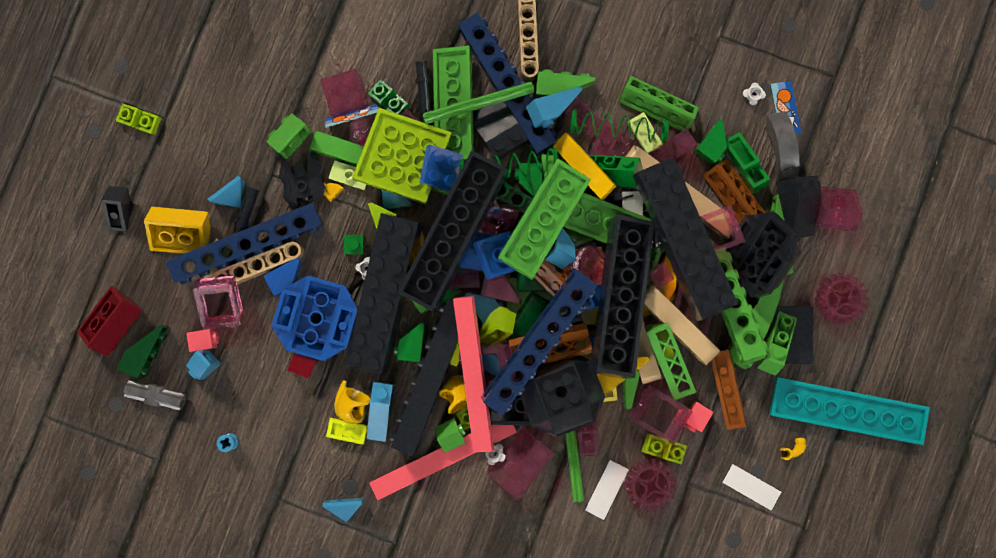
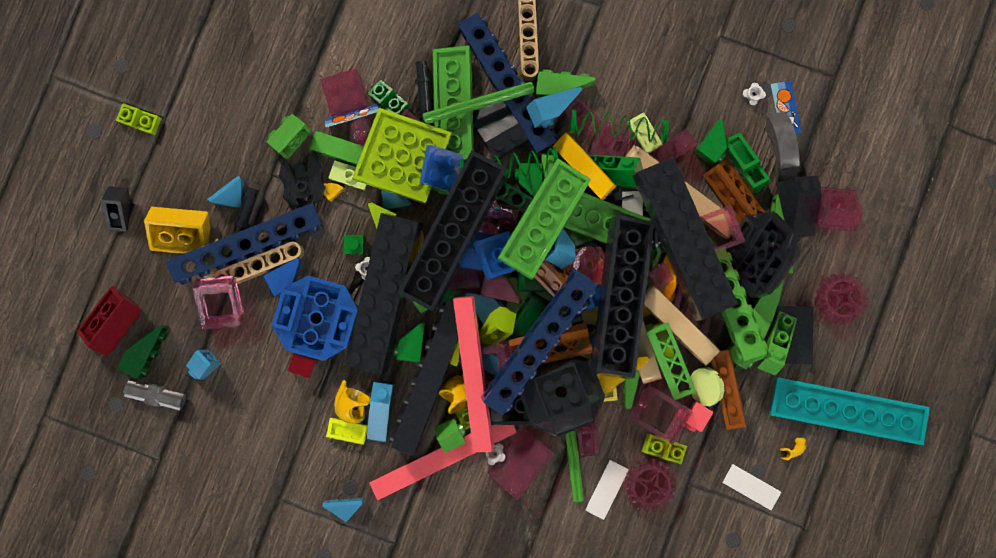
(202, 340): coral brick -> none
(222, 445): dark azure bush -> none
(657, 106): bright green fence -> none
(708, 386): none -> yellowish green tile

